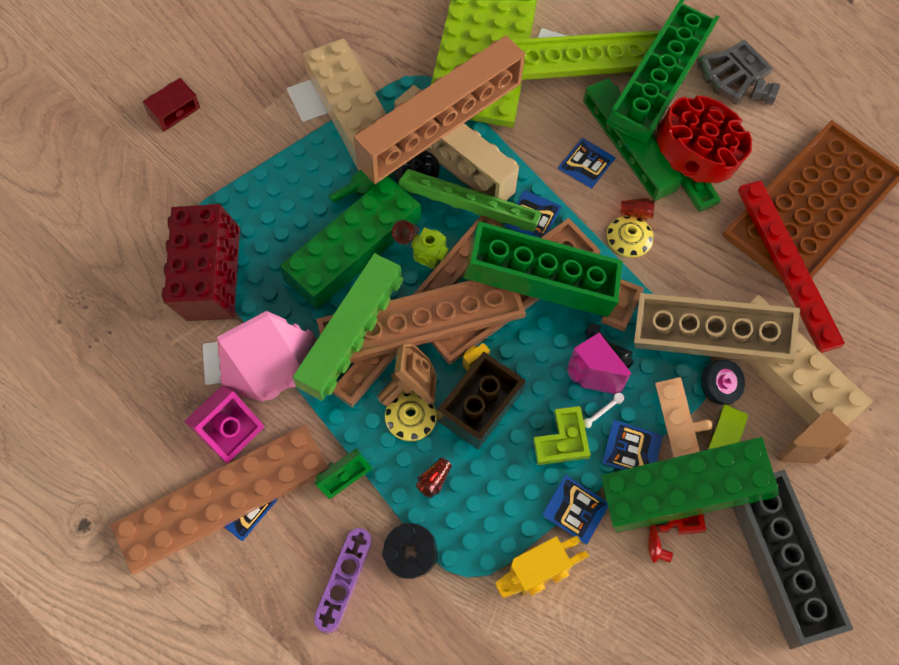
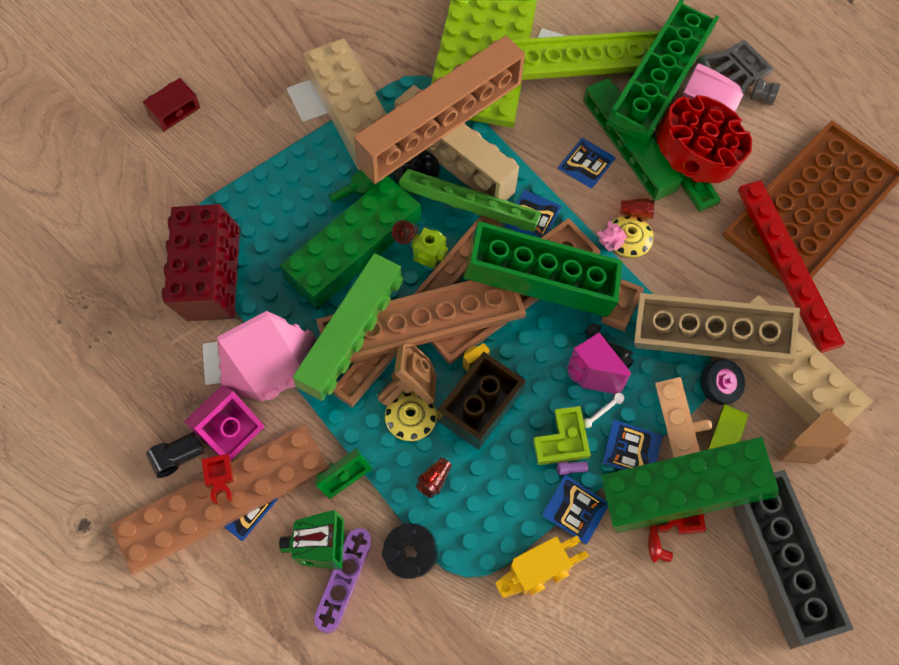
(167, 457): none -> black piece
(217, 473): none -> red plate
(316, 541): none -> green torso
(565, 468): none -> medium lavender piece
(612, 237): none -> bright pink plate
(713, 85): none -> bright pink slope

